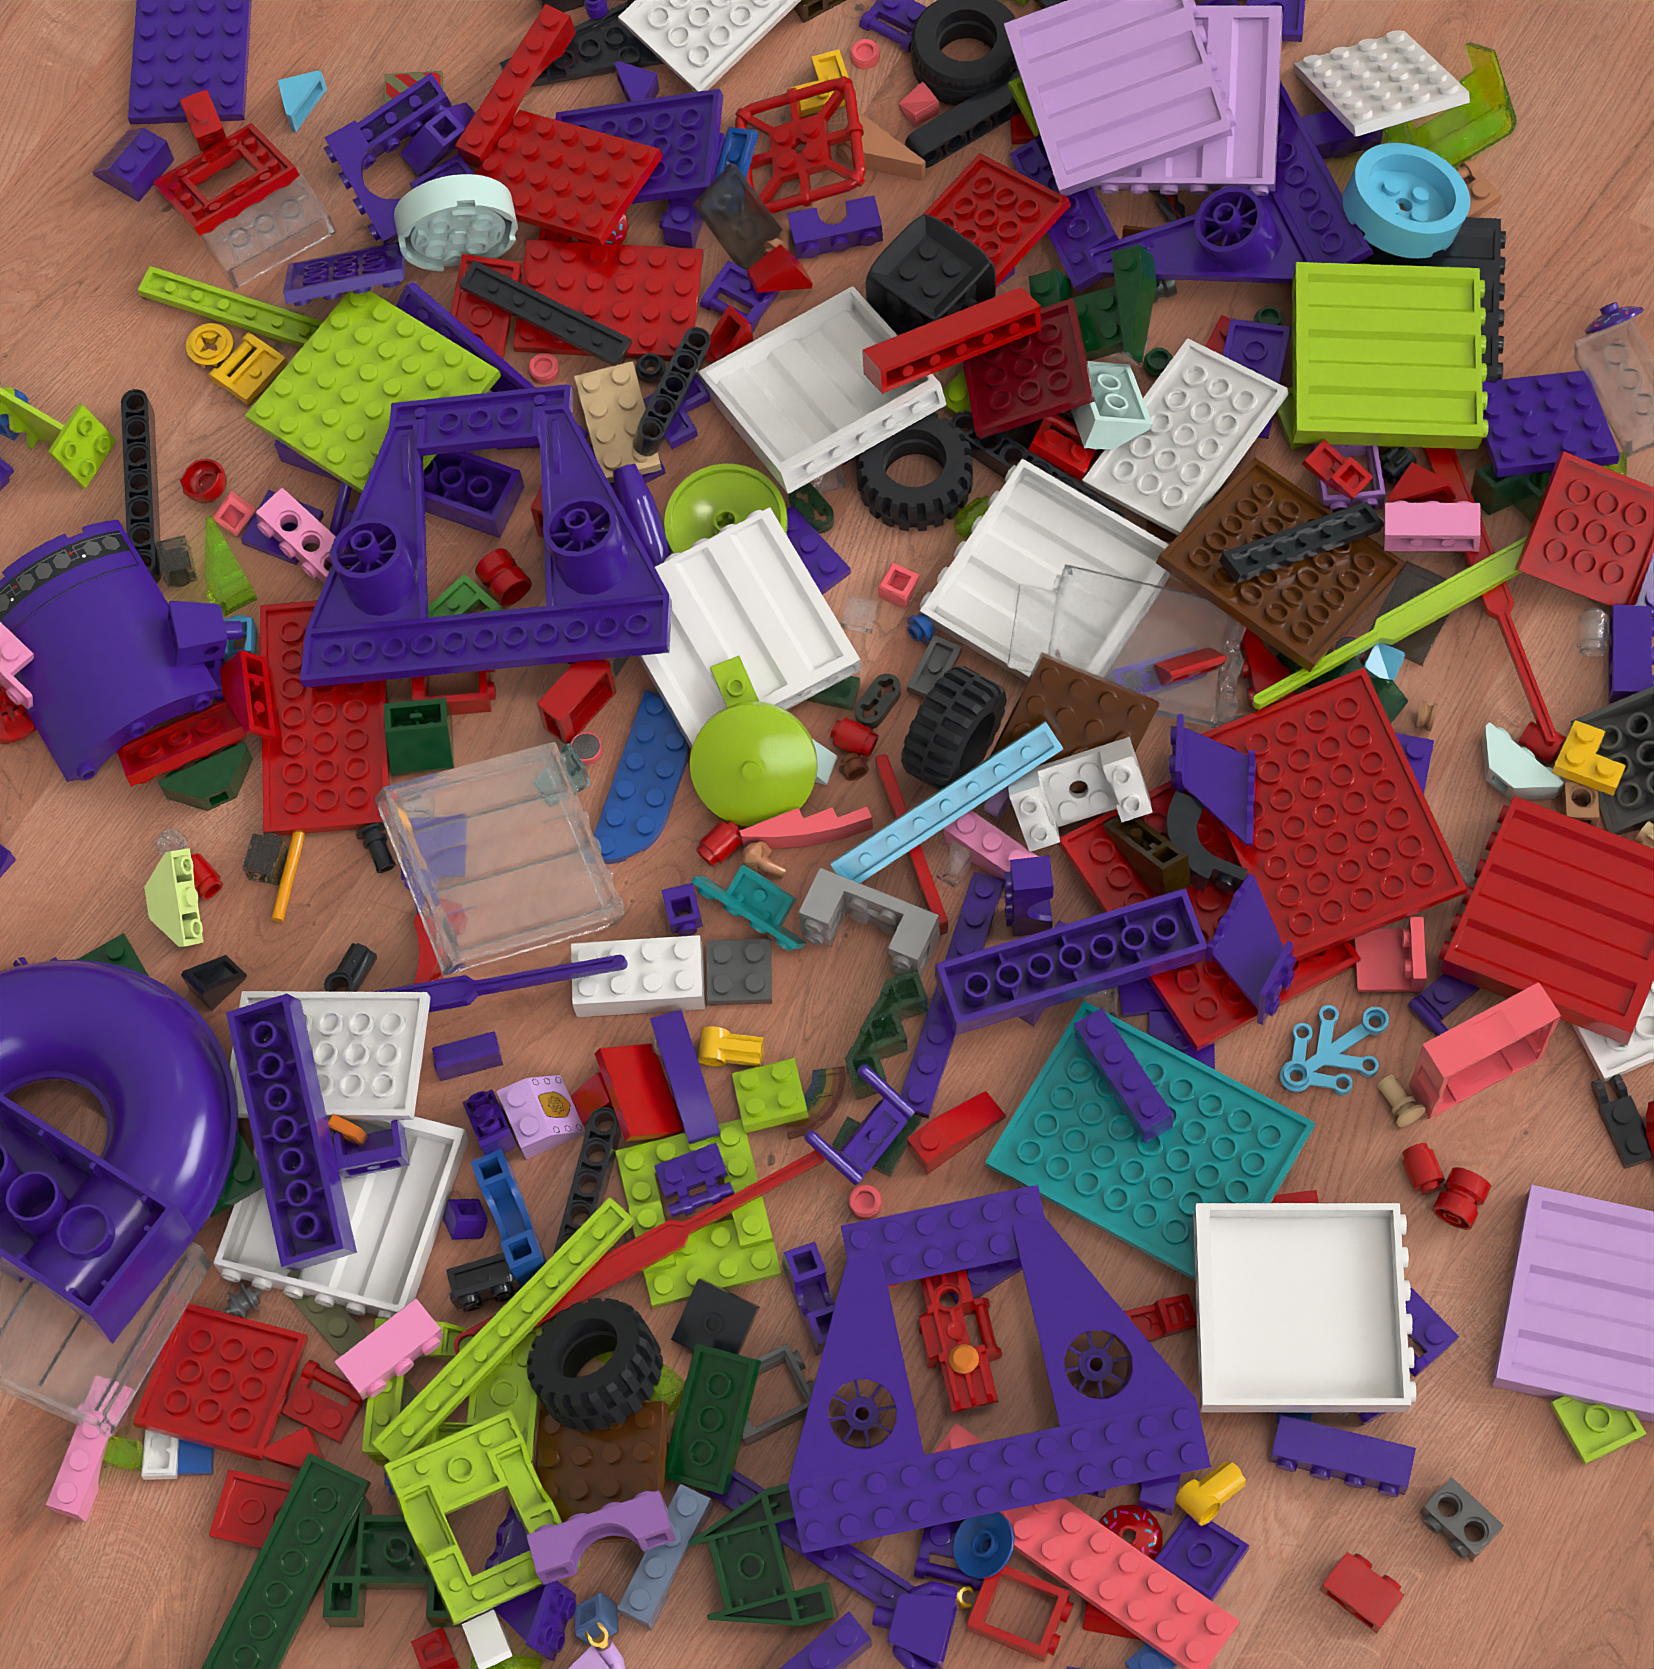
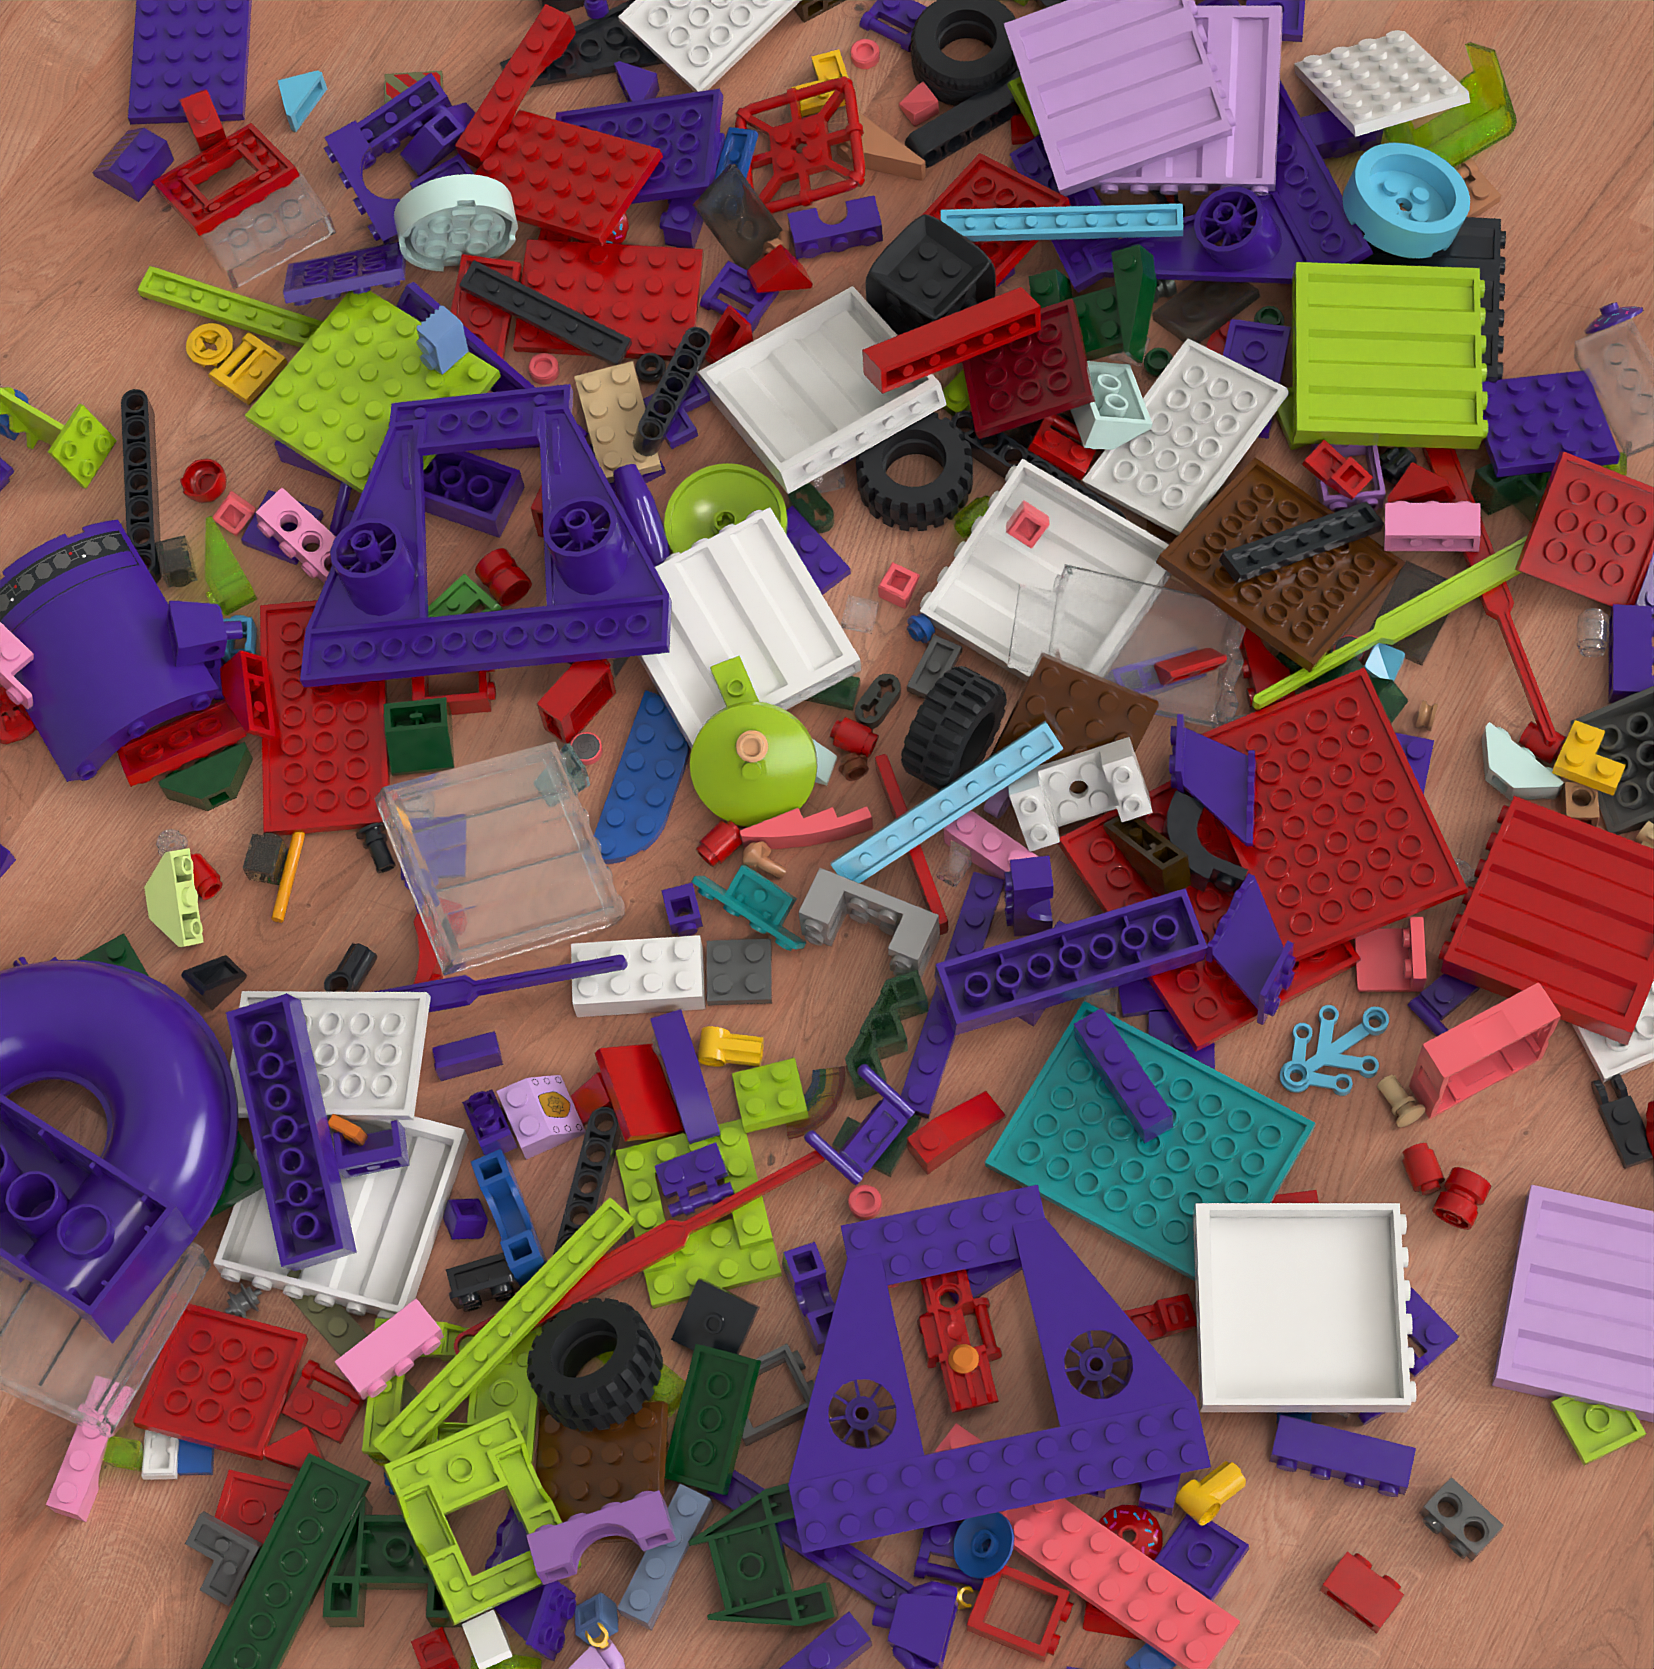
(231, 1552): none -> dark grey plate
(441, 340): none -> medium blue brick
(752, 746): none -> light nougat plate
(1027, 524): none -> coral slope
(1066, 222): none -> medium azure plate
(1204, 308): none -> clear smoke tile

